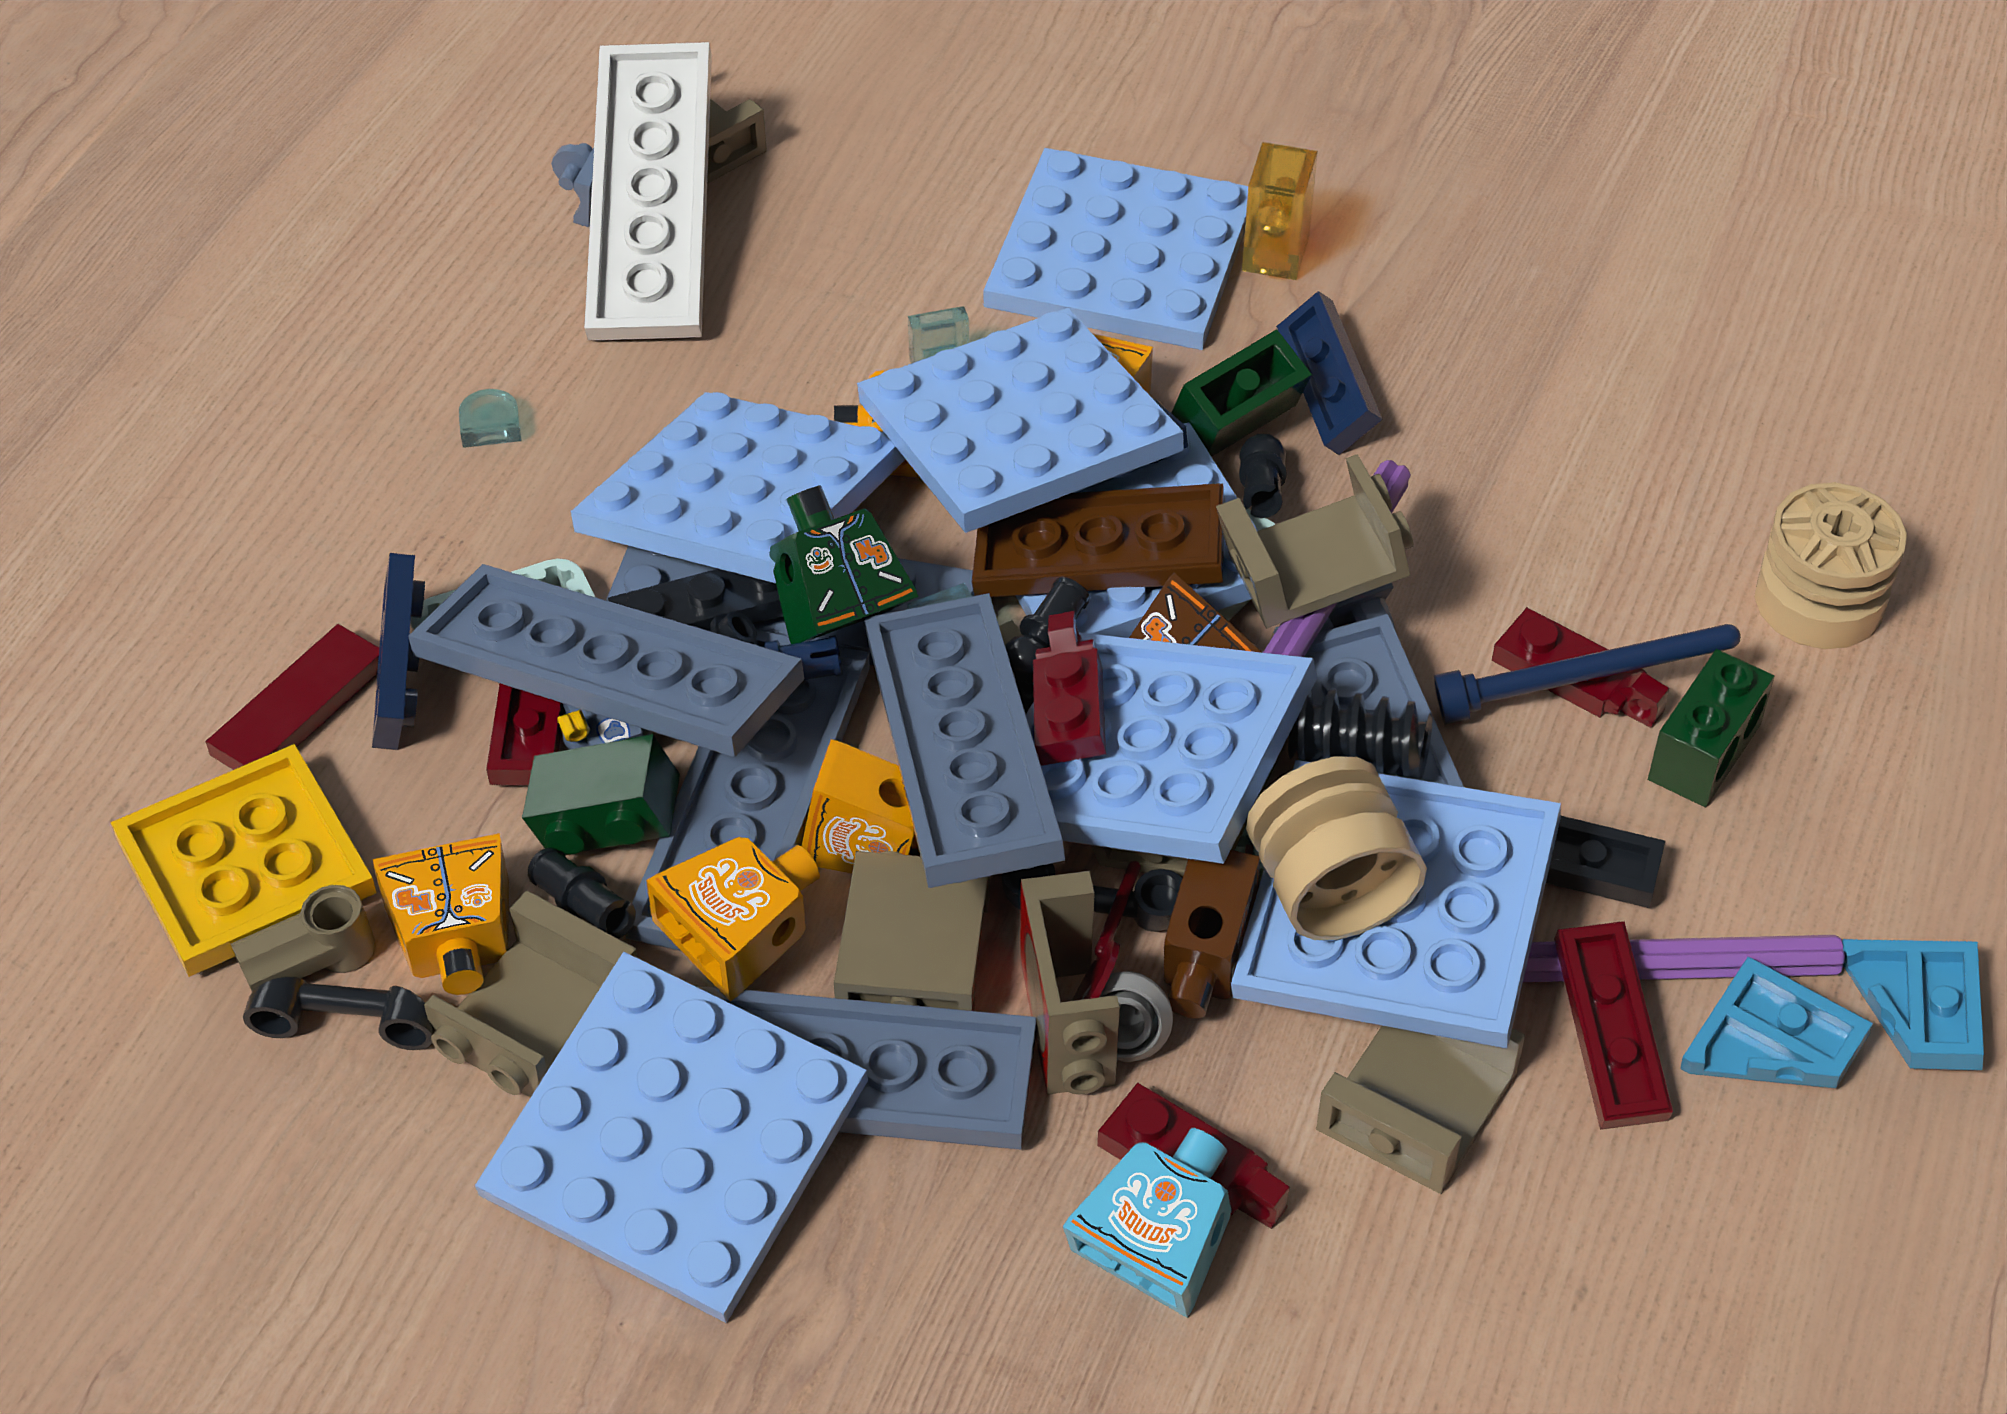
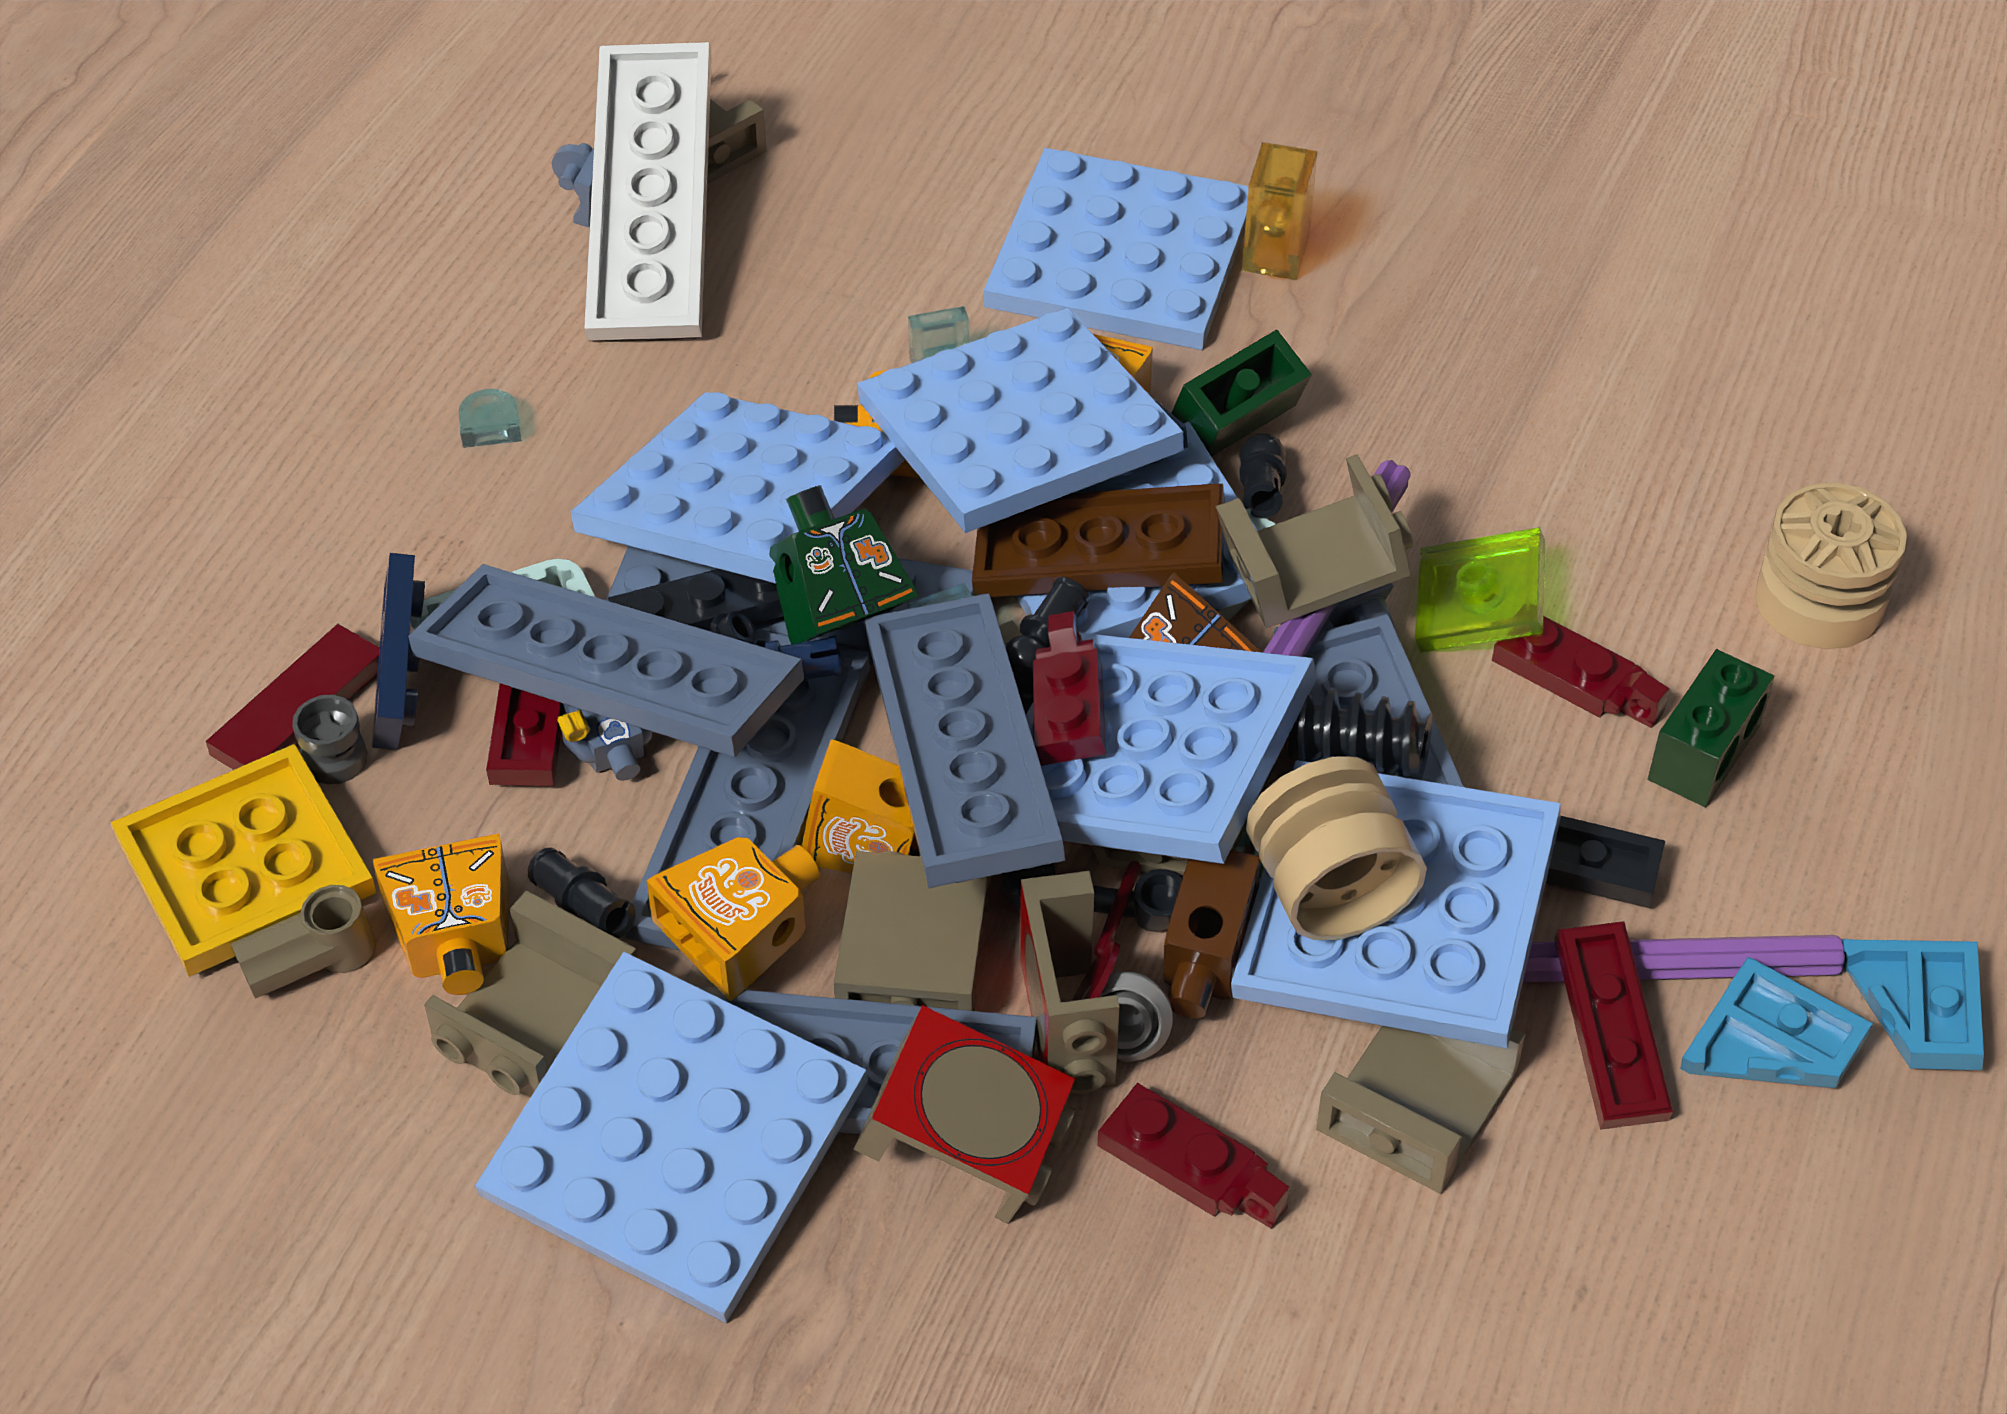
(278, 1004): black bar -> none
(330, 738): none -> dark grey wheel
(601, 795): dark green brick -> none
(971, 1107): none -> panel
(1157, 1220): medium azure torso -> none
(1337, 389): dark blue plate -> none
(1464, 694): dark blue piece -> none
(1480, 590): none -> clear neon green plate

